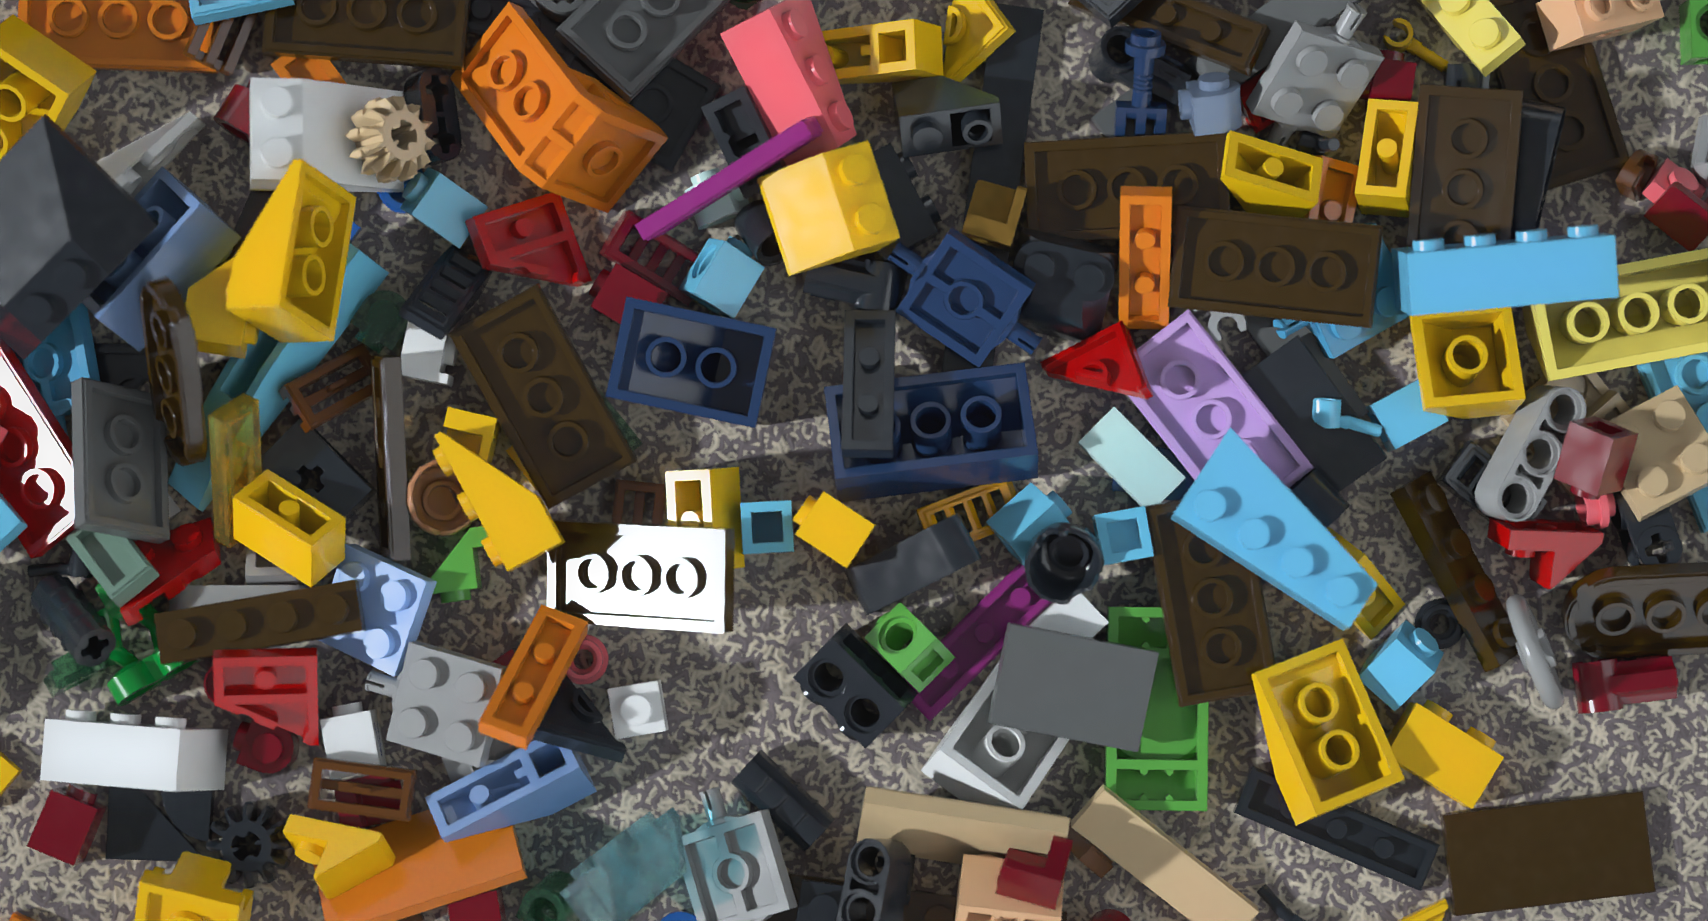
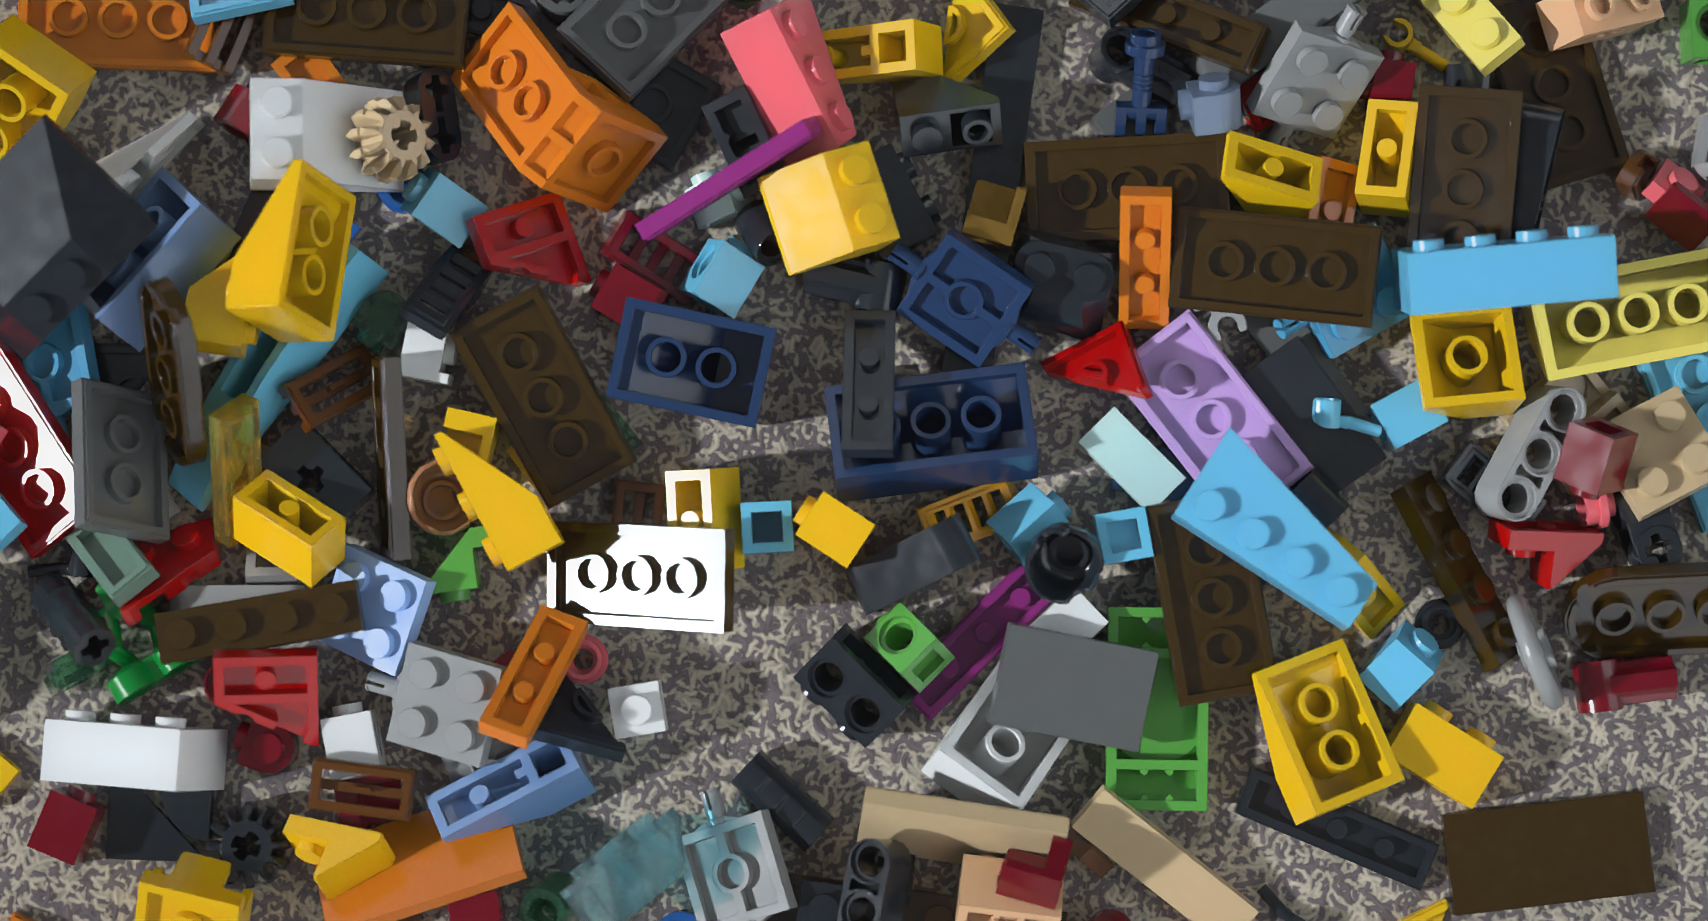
(1316, 144): black hand -> none

